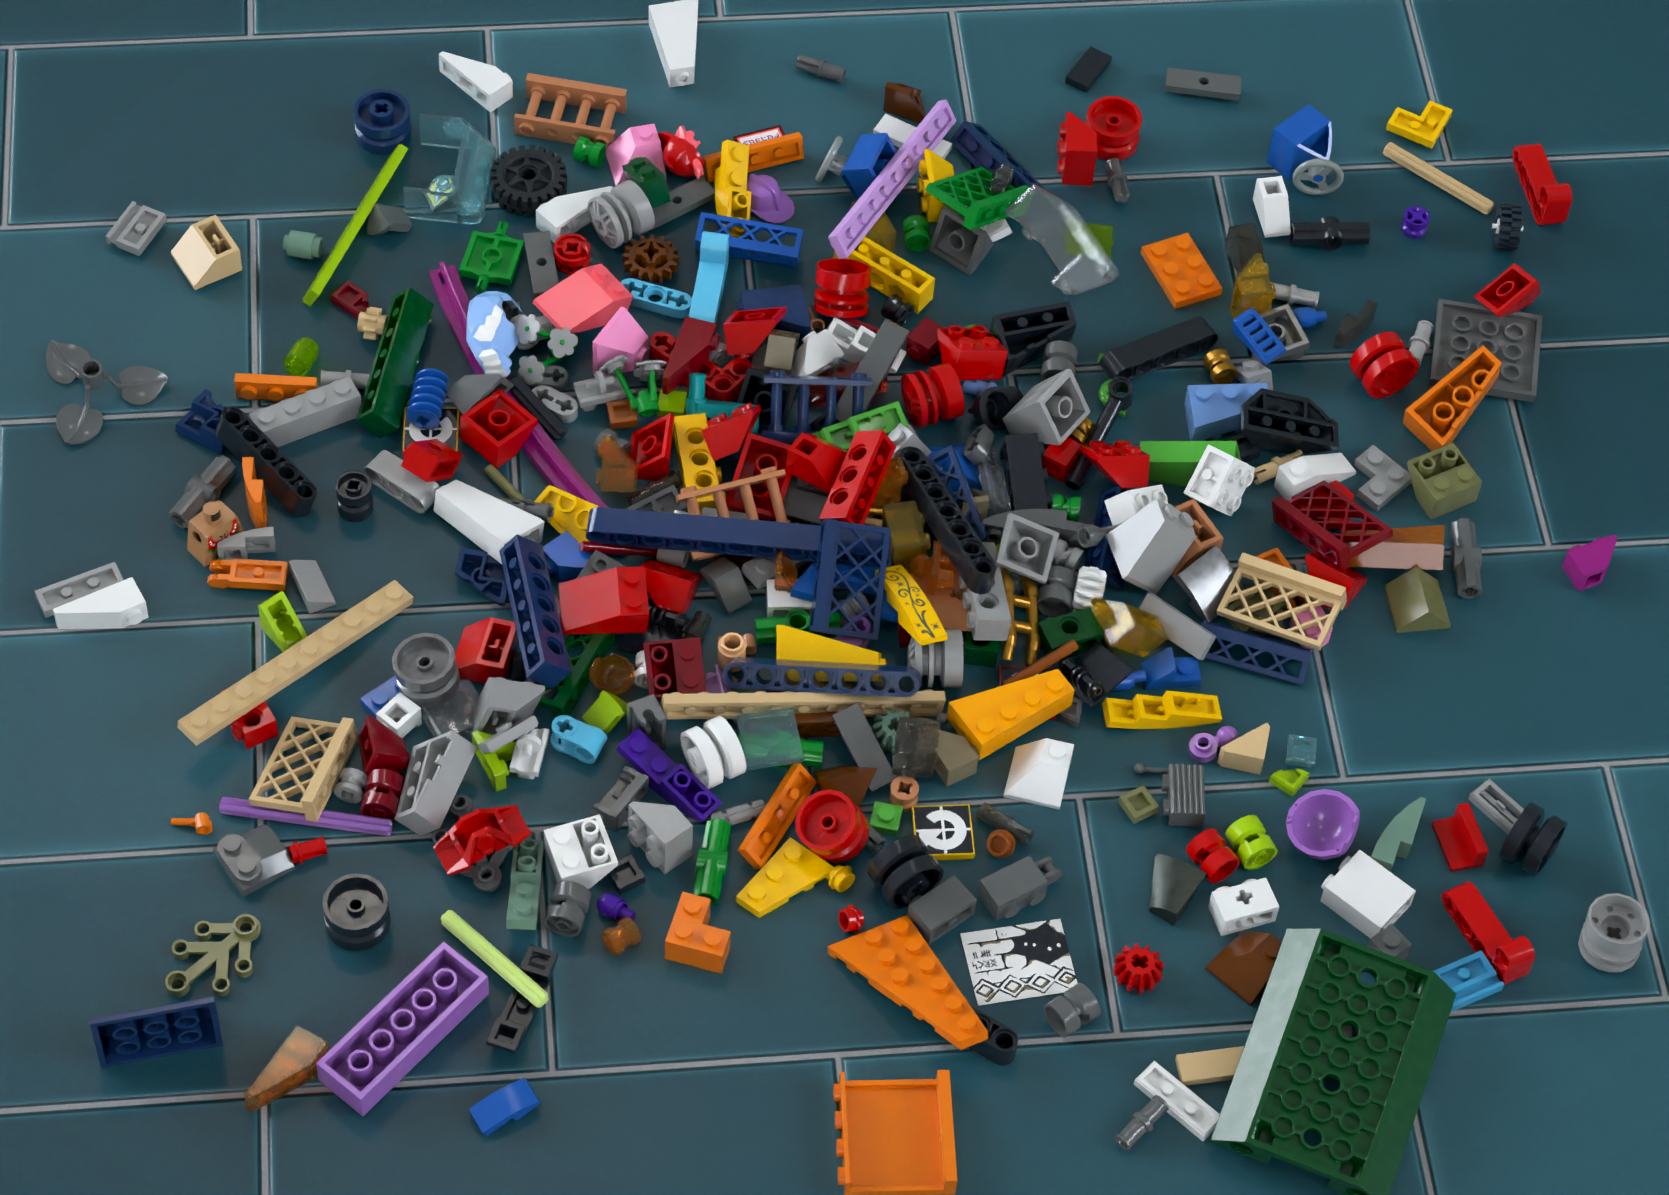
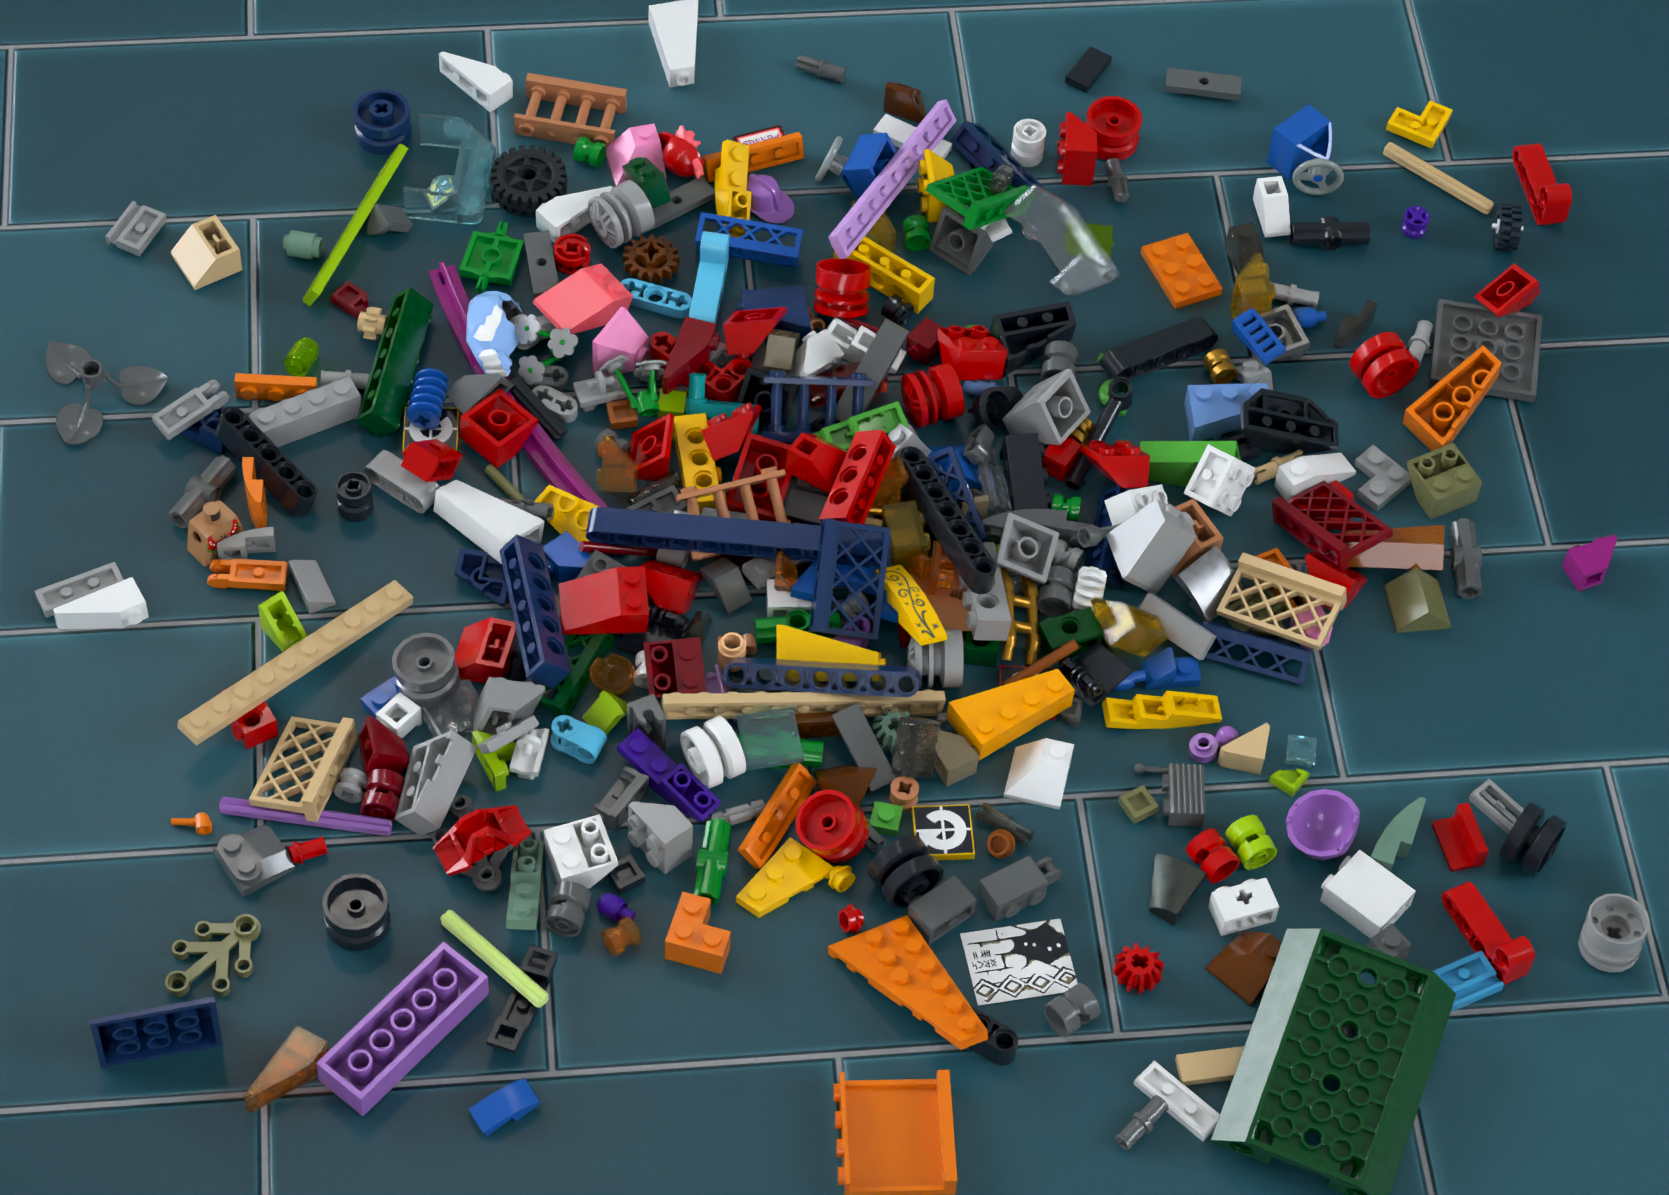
(189, 409): none -> light grey hinge
(1028, 142): none -> white wheel

